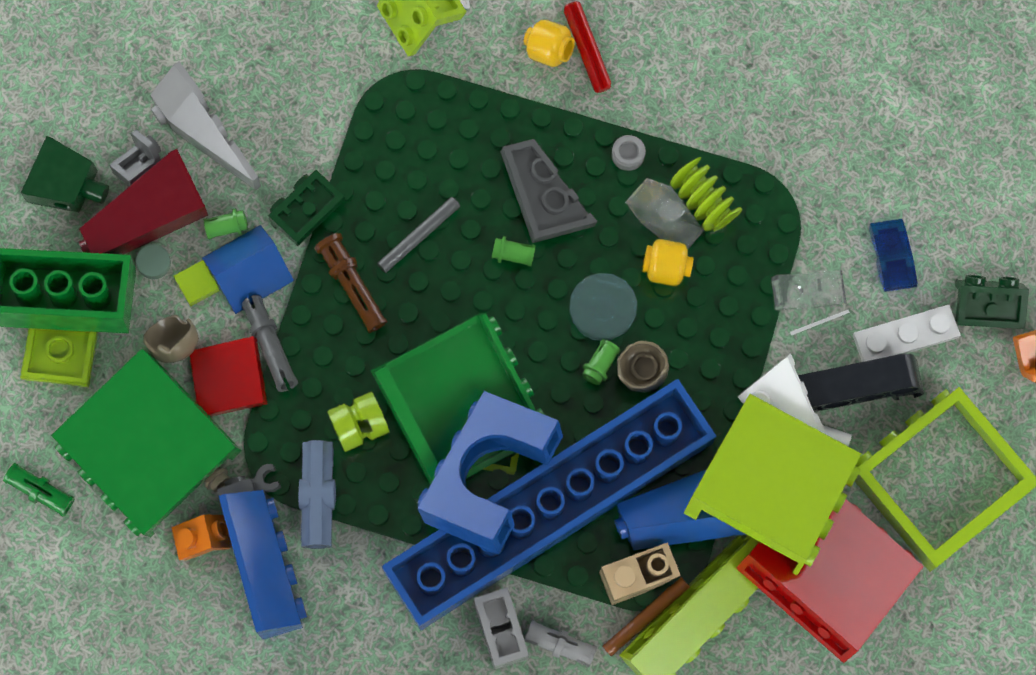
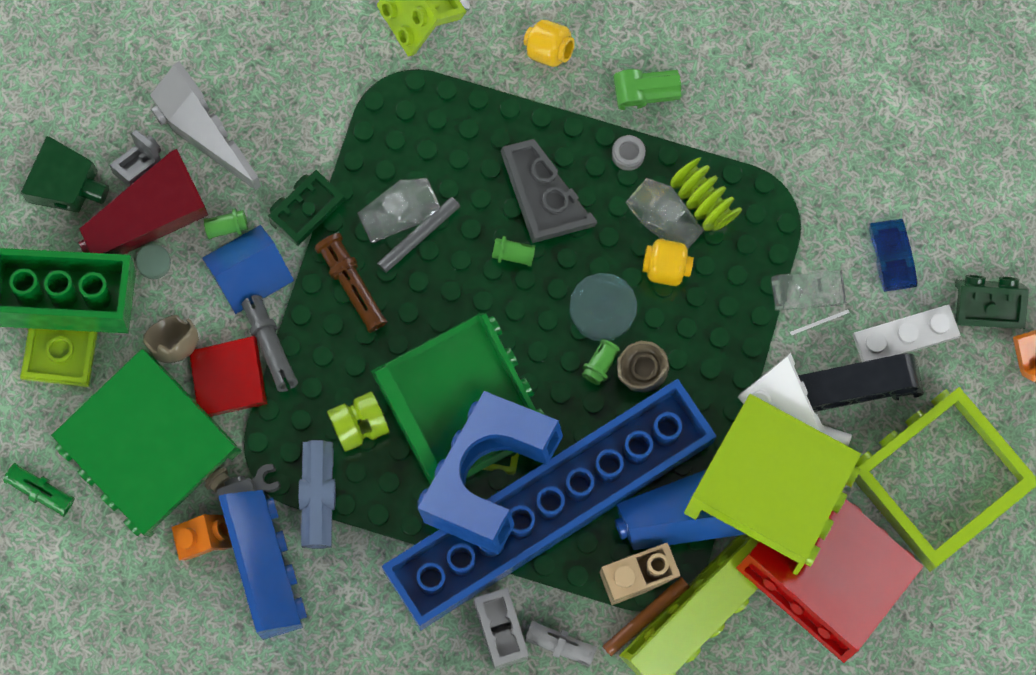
(196, 283): lime tile -> none
(399, 208): none -> clear slope
(587, 47): red axle -> none
(640, 88): none -> bright green piece

